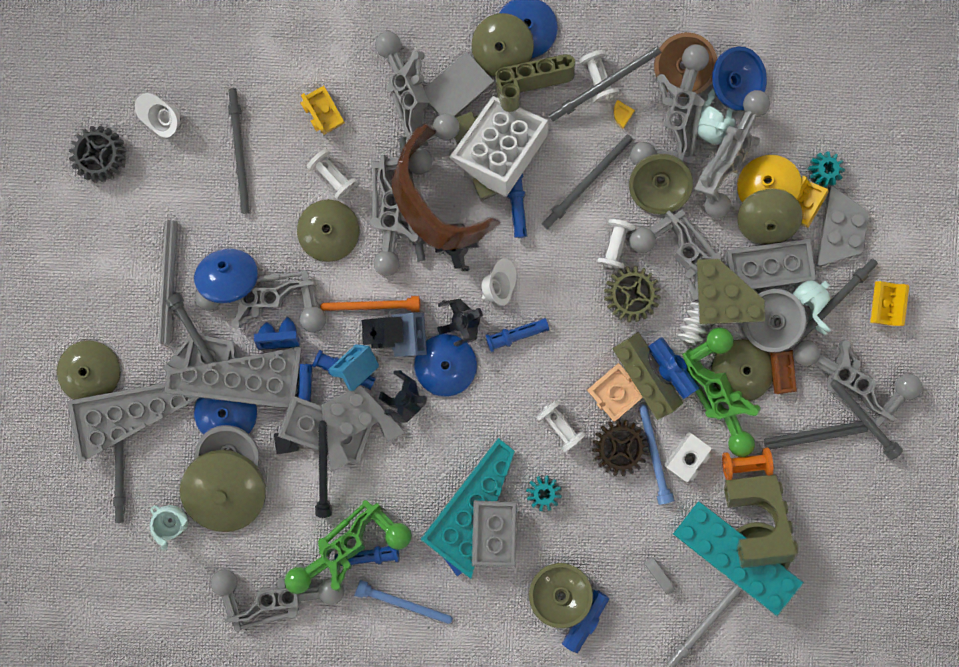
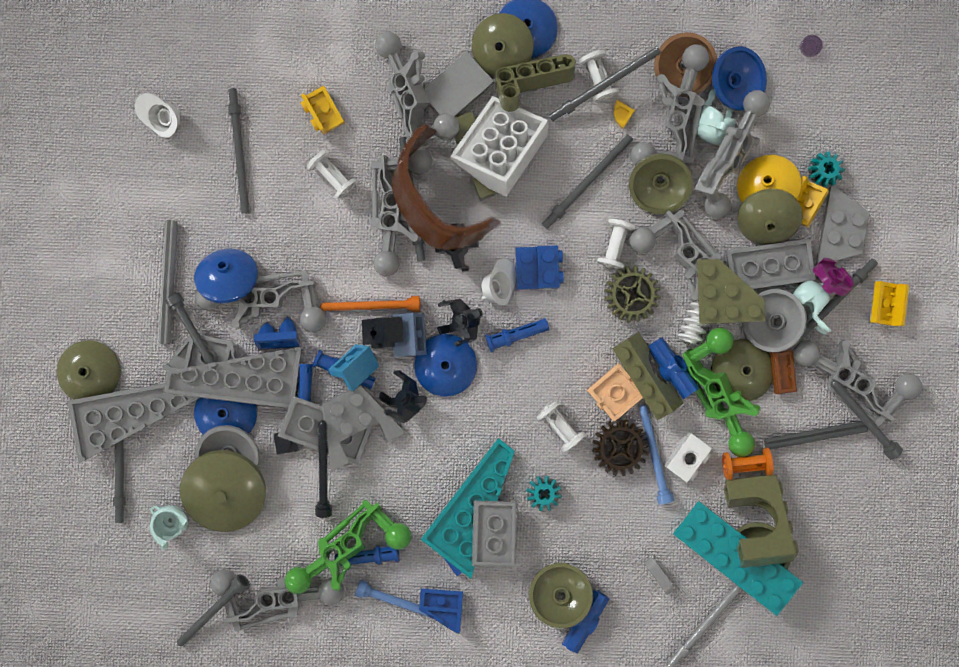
(82, 160): dark grey gear -> none
(238, 585): none -> dark grey piece
(338, 241): olive dish -> none
(443, 607): none -> blue wing
(518, 213): blue pin -> none
(538, 267): none -> blue plate
(811, 45): none -> clear purple tile
(833, 279): none -> magenta plate

